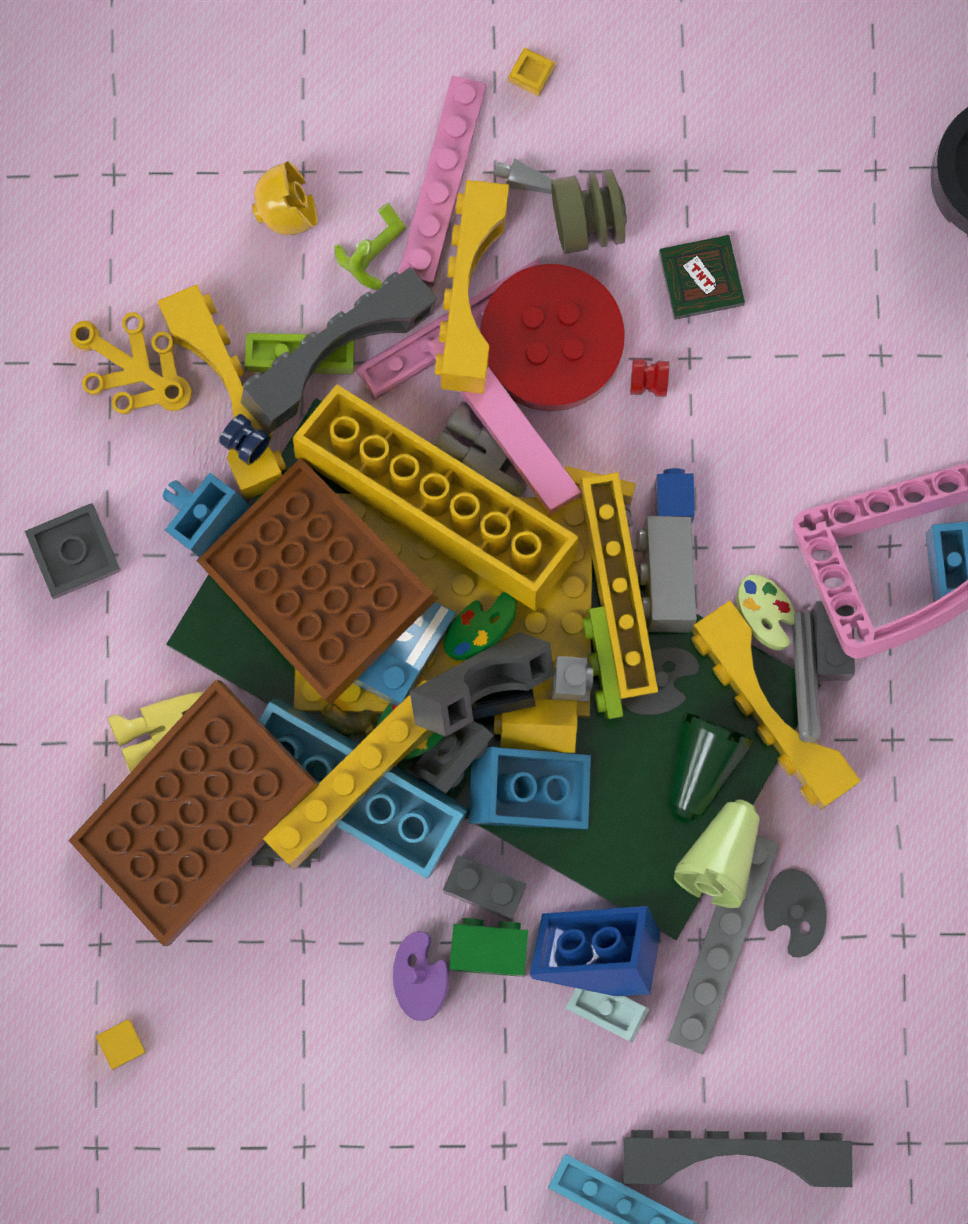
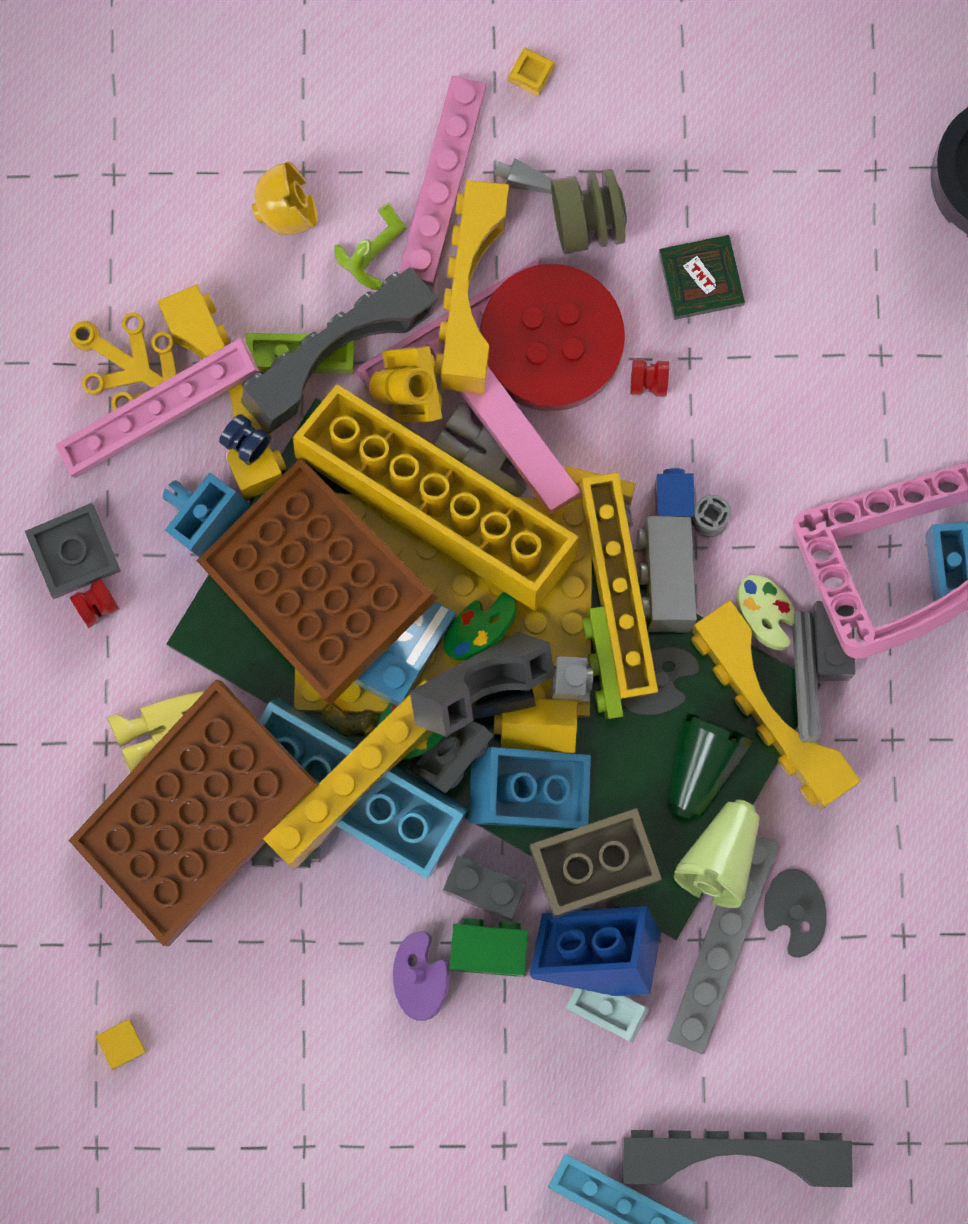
(94, 603): none -> red wheel
(157, 408): none -> bright pink plate
(408, 384): none -> yellow plate
(595, 863): none -> dark tan brick
(709, 522): none -> light grey wheel

